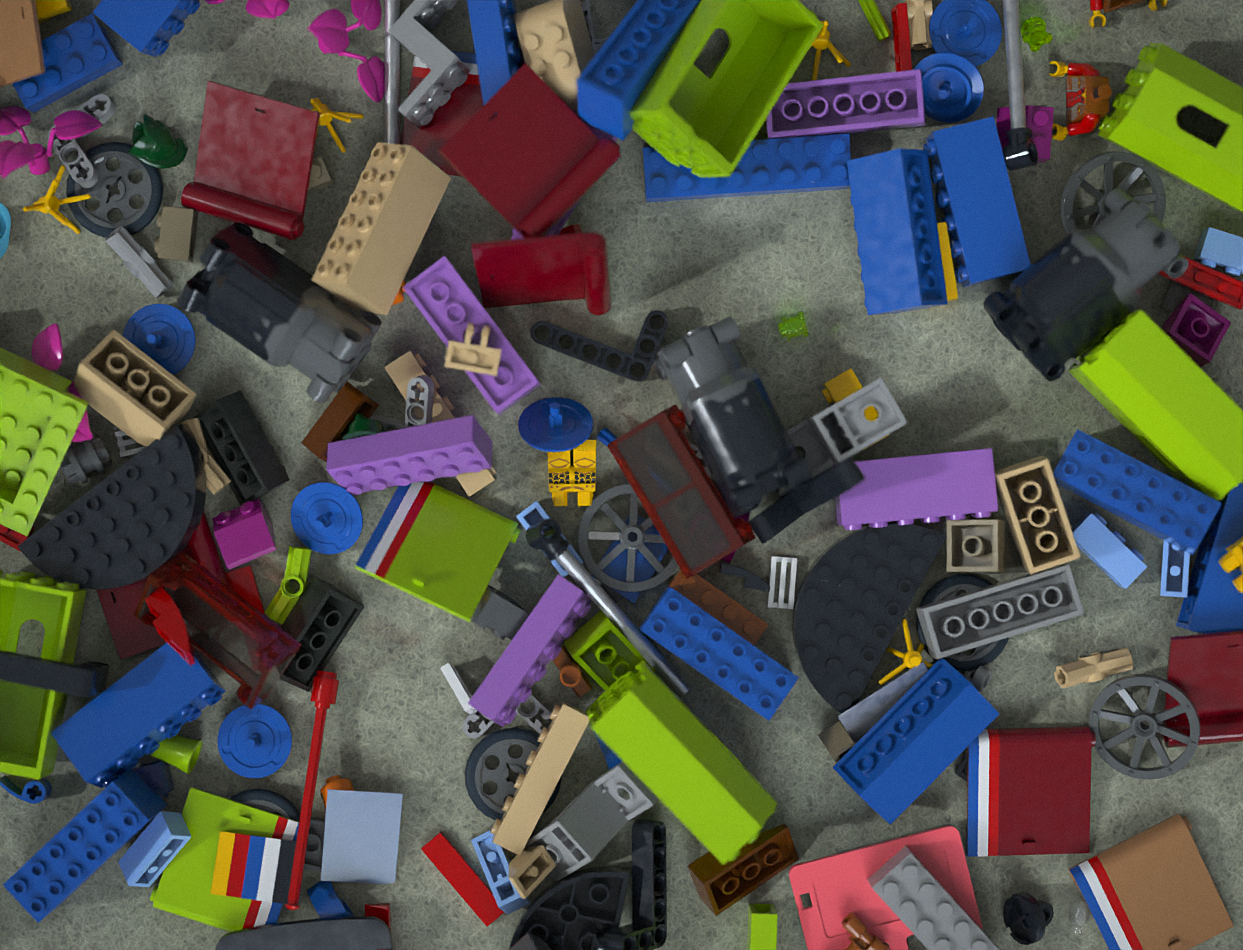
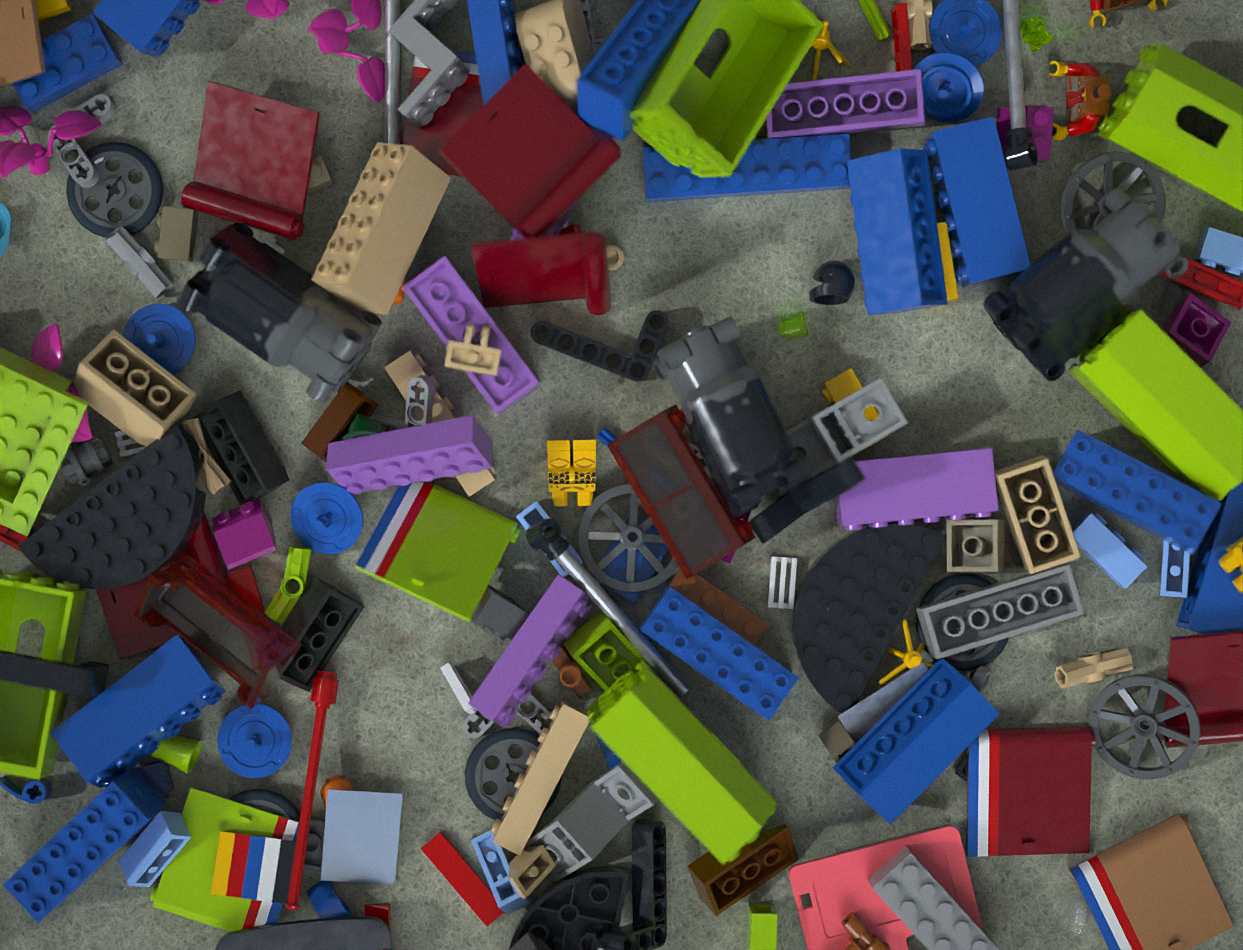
(51, 204): yellow plant -> none
(156, 144): dark green helmet -> none
(171, 624): red slope -> none
(327, 115): yellow plant -> none
(555, 424): blue piece -> none
(615, 257): none -> tan plate
(750, 580): black slope -> none
(836, 285): none -> black helmet
(1027, 917): black tile -> none

